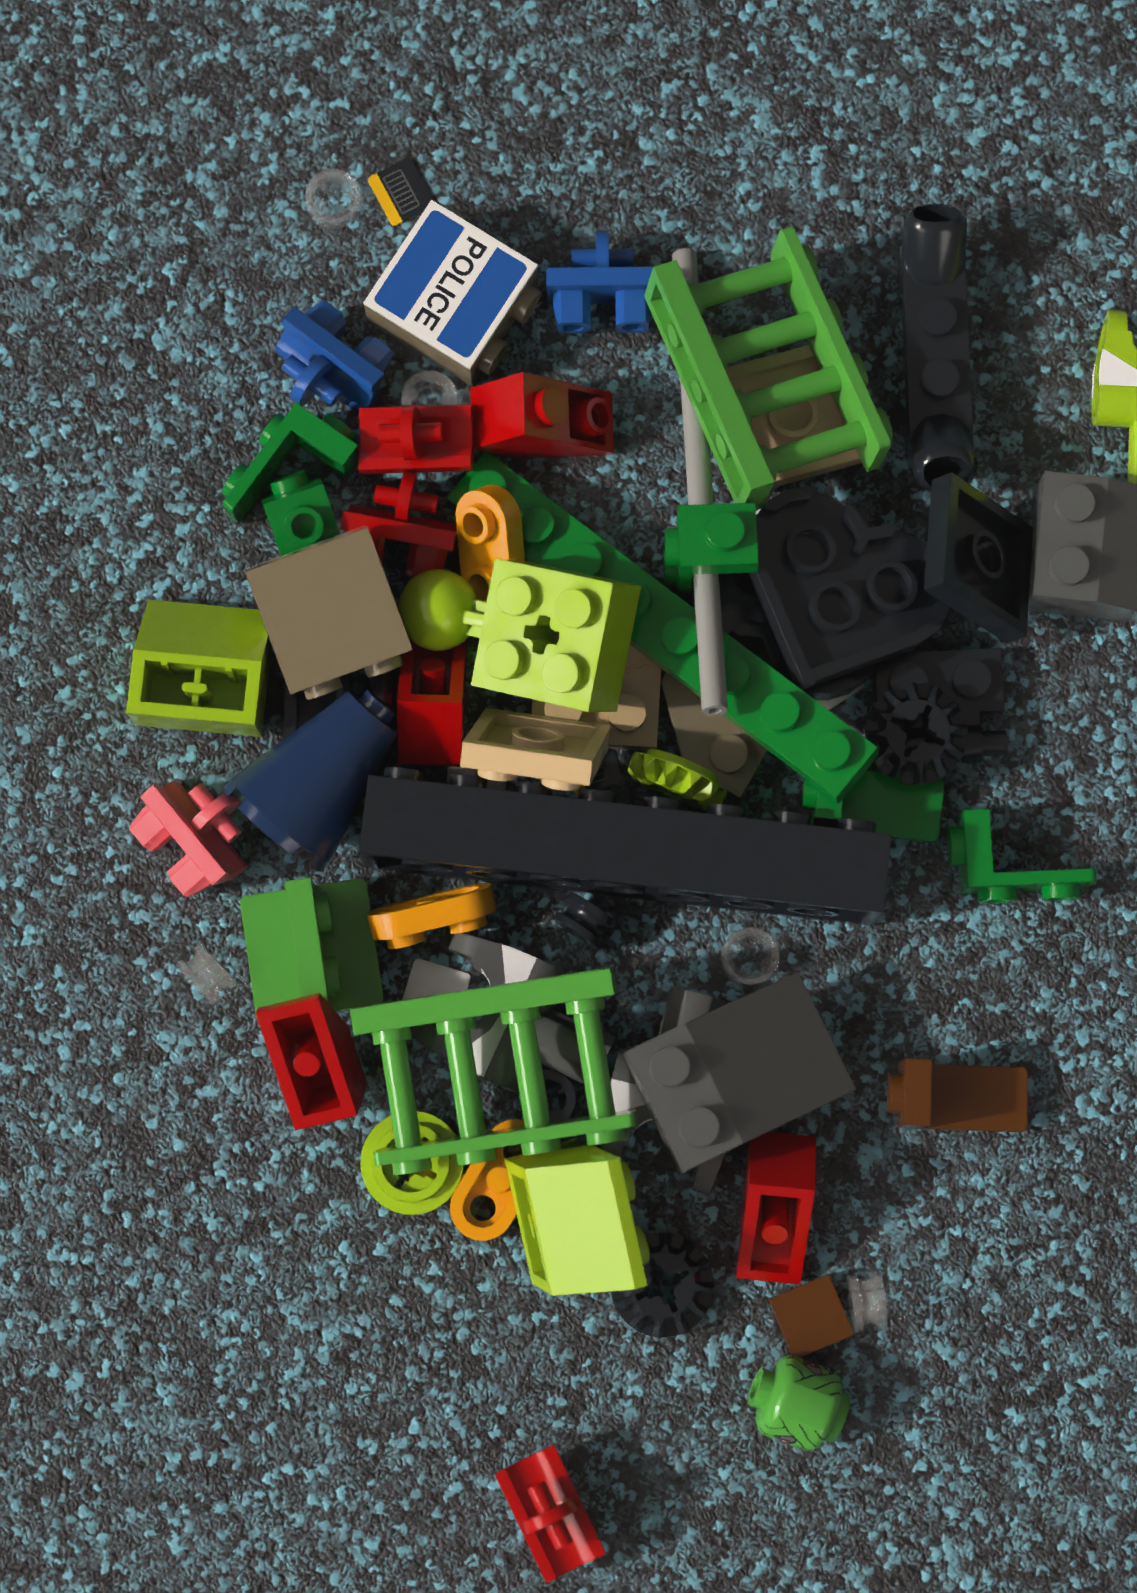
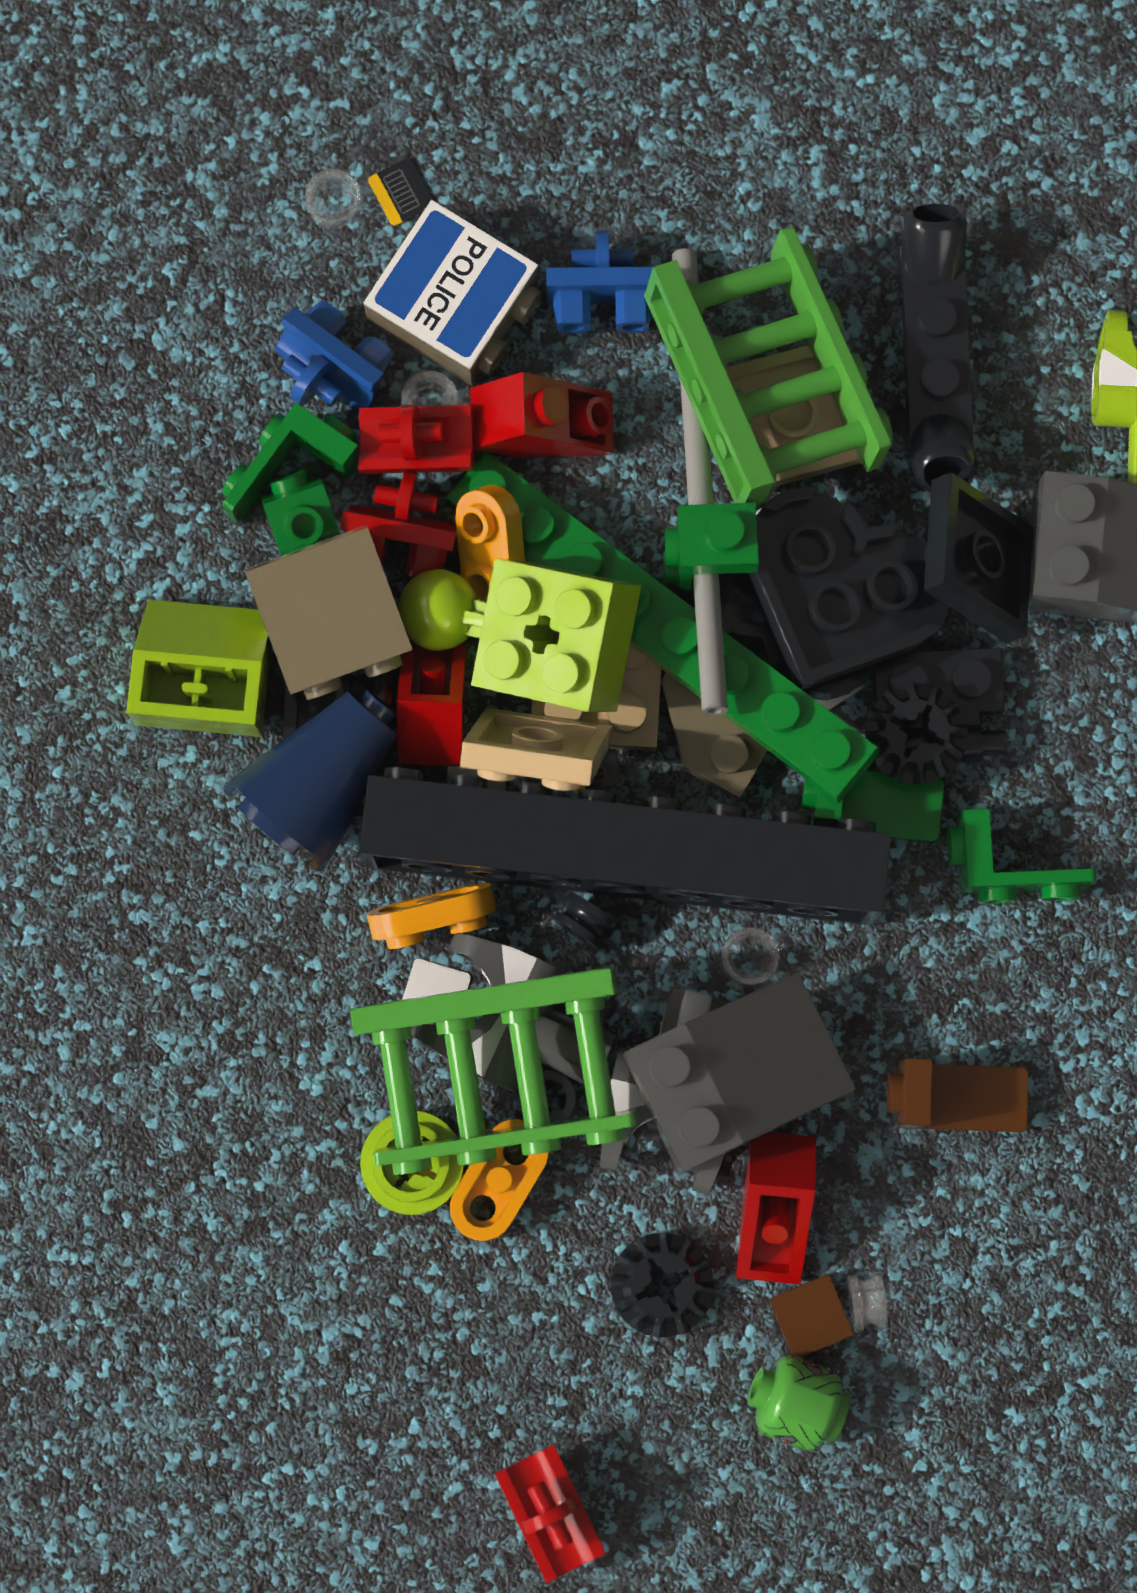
(199, 827): coral hips -> none
(206, 974): clear bush -> none
(312, 944): bright green bracket -> none
(313, 1060): red slope -> none
(578, 1220): lime slope -> none
(676, 778): lime gear -> none

